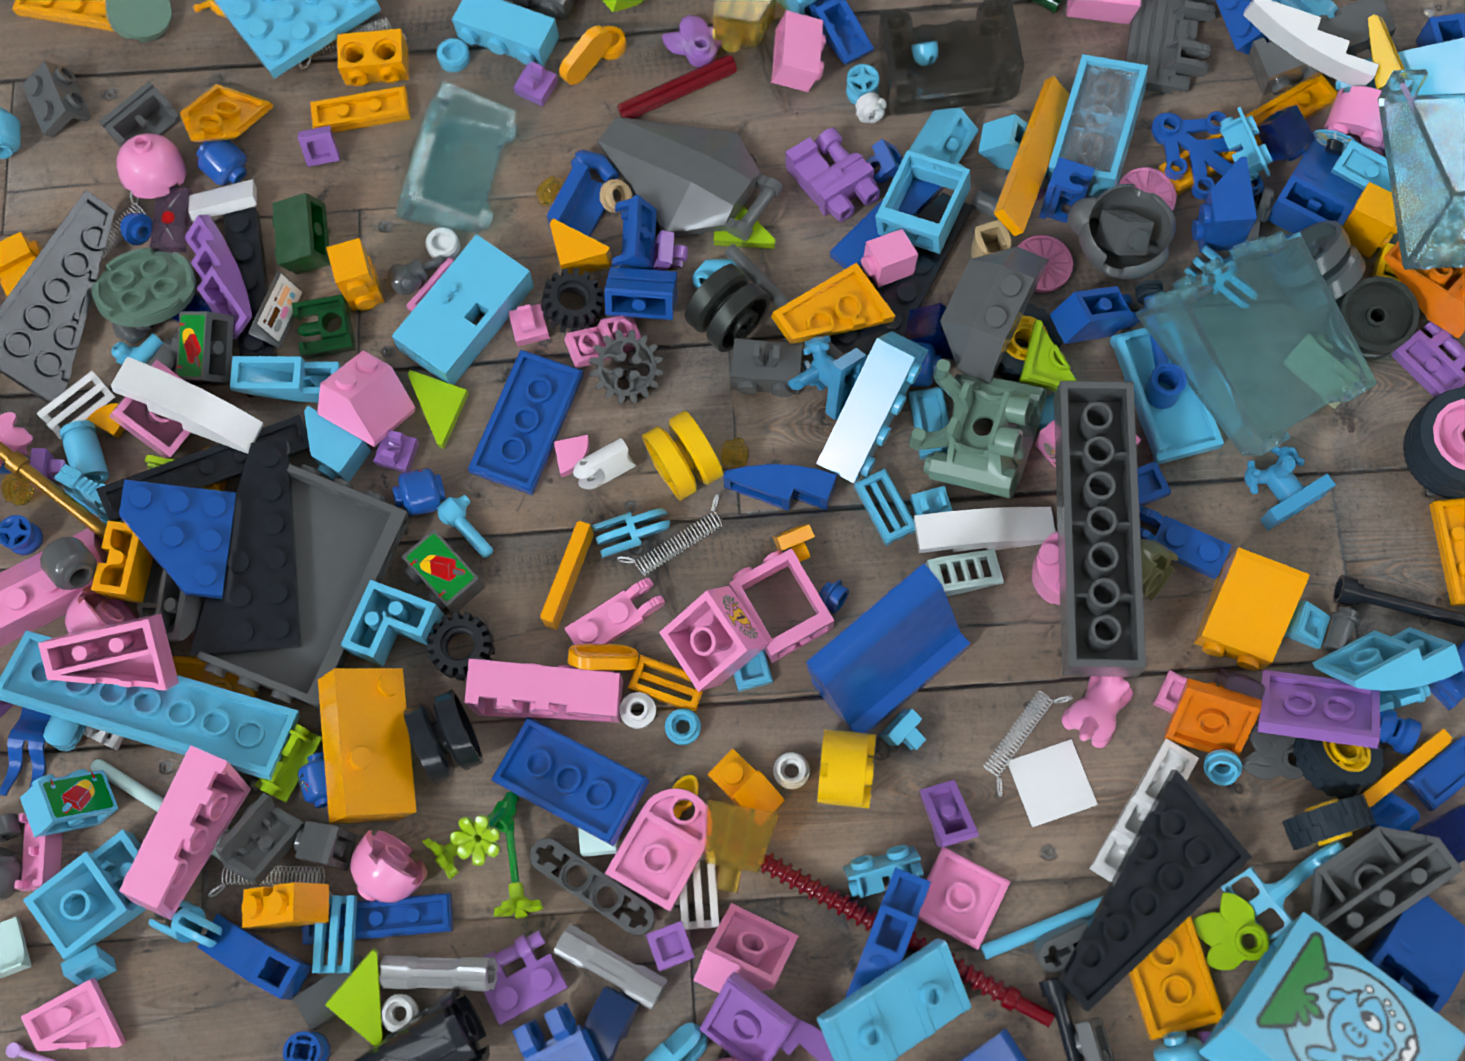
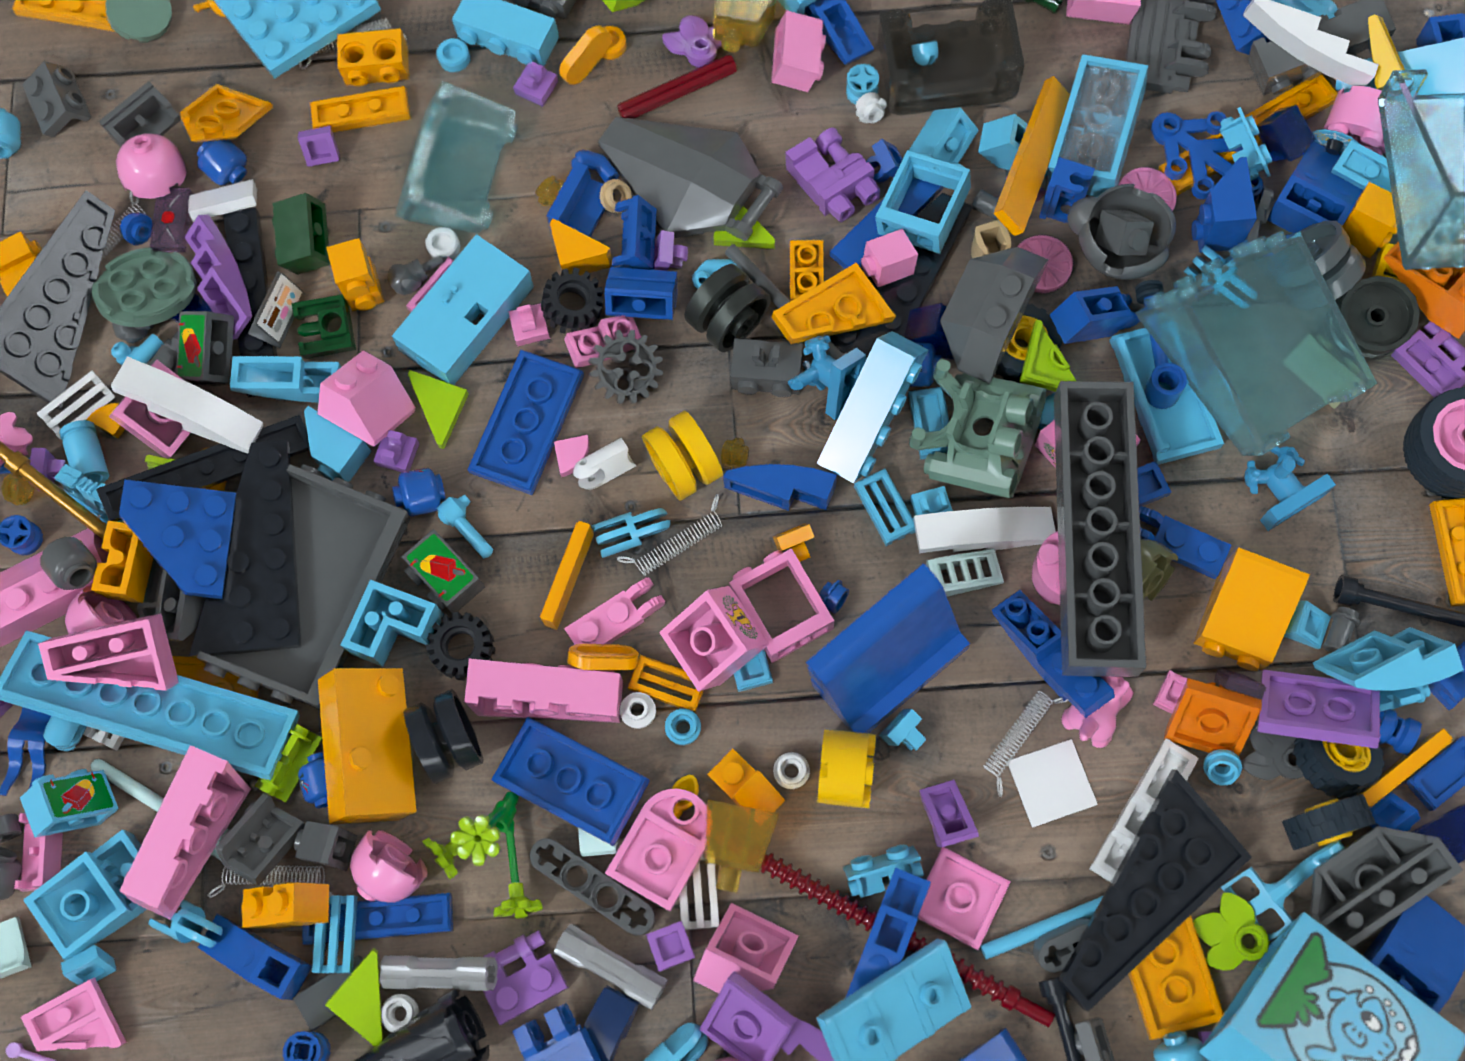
(805, 266): none -> light orange slope
(1041, 645): none -> blue slope

